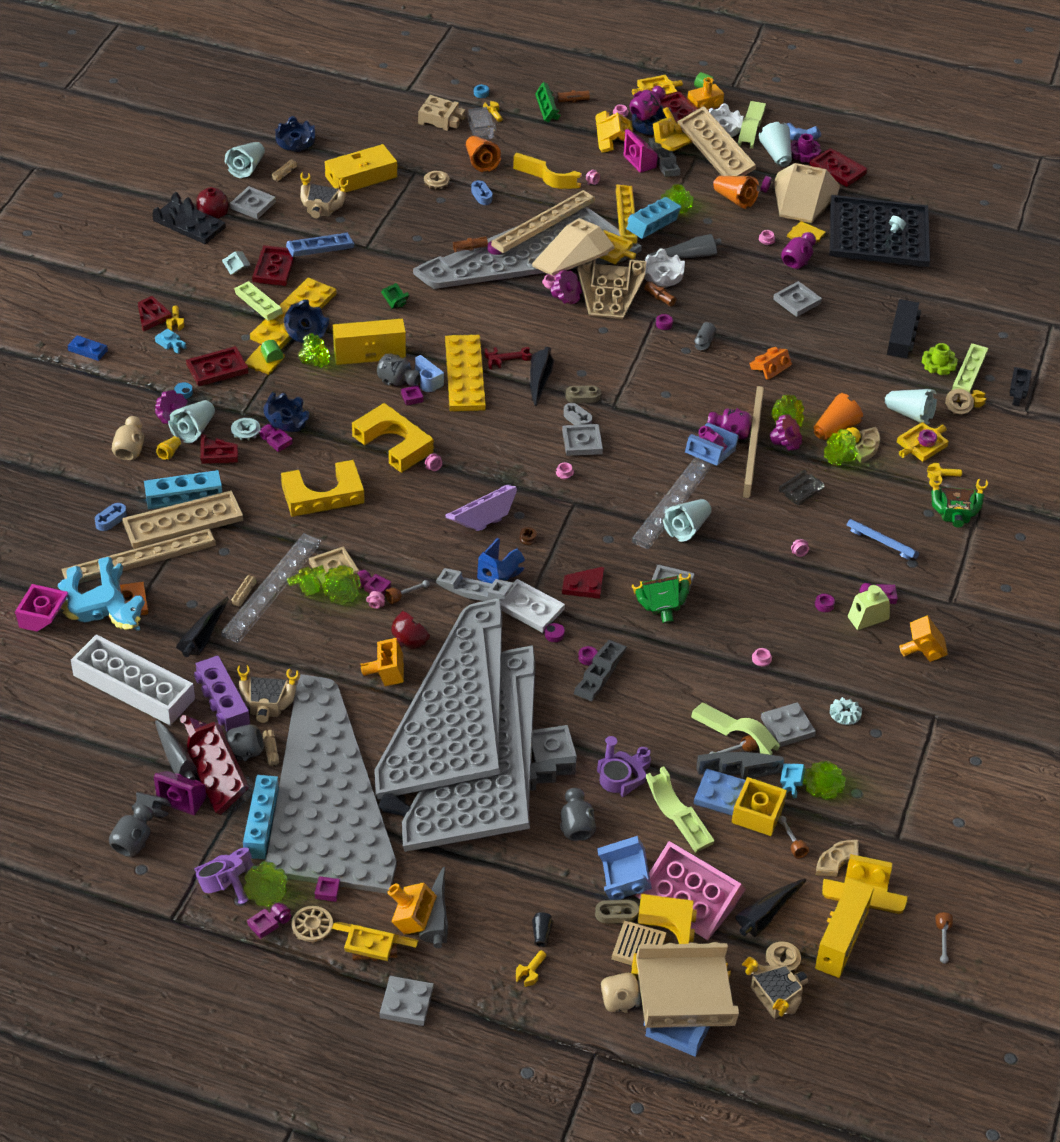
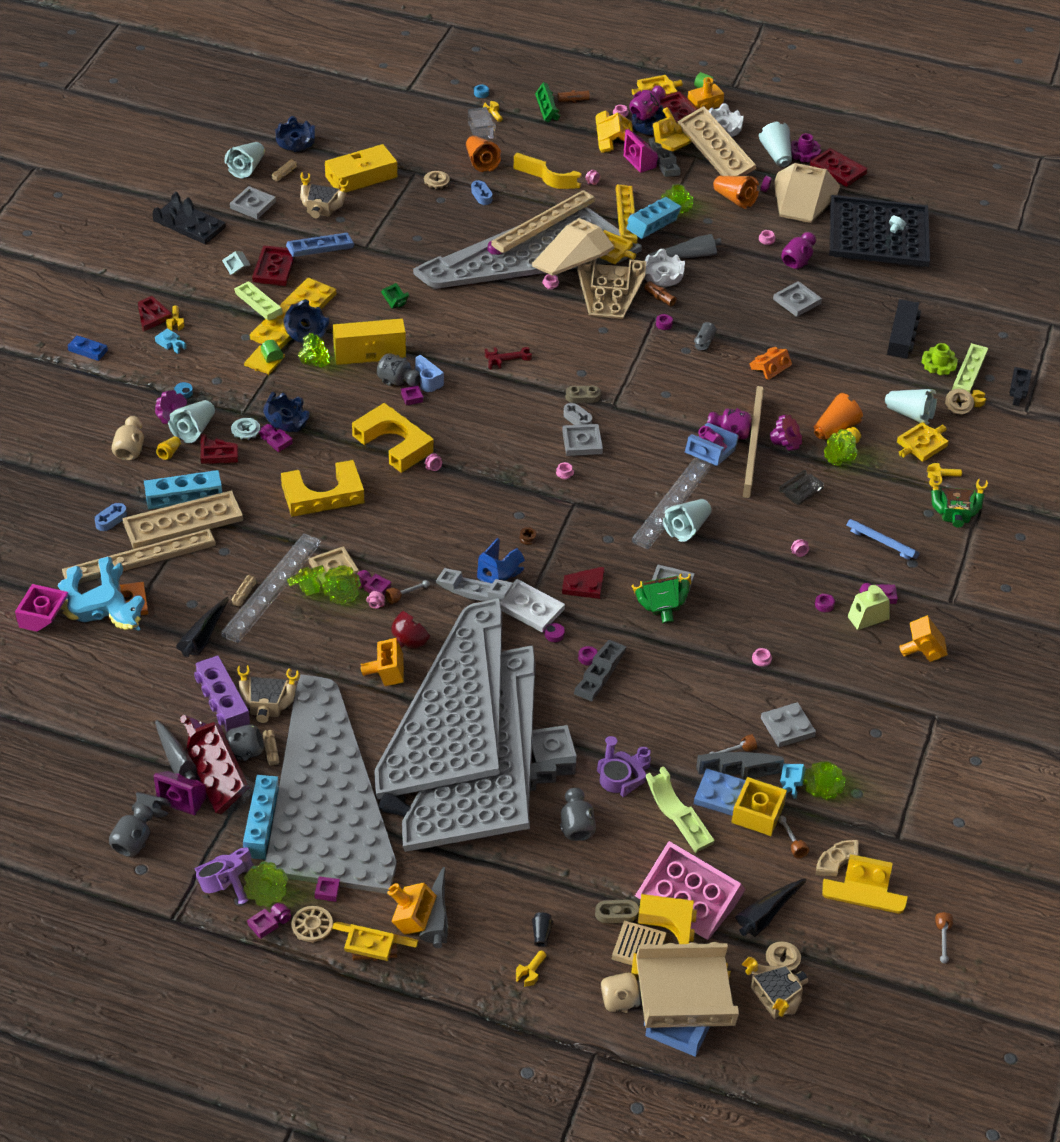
(133, 679): white brick -> none
(212, 202): dark red cylinder -> none
(217, 366): dark red plate -> none
(406, 1000): light grey plate -> none
(440, 113): tan hips -> none
(465, 373): yellow plate -> none
(470, 244): dark orange pin -> none
(485, 509): lavender wedge -> none
(540, 371): black piece -> none
(566, 287): magenta plant -> none
(625, 868): medium blue panel -> none
(727, 724): yellowish green piece -> none
(751, 123): yellowish green piece -> none
(788, 405): clear neon green plant -> none
(795, 133): medium blue arm -> none
(802, 227): yellow piece -> none
(844, 927): yellow brick -> none
(845, 717): light aqua gear -> none
(868, 445): tan tile -> none
(927, 438): magenta tile -> none

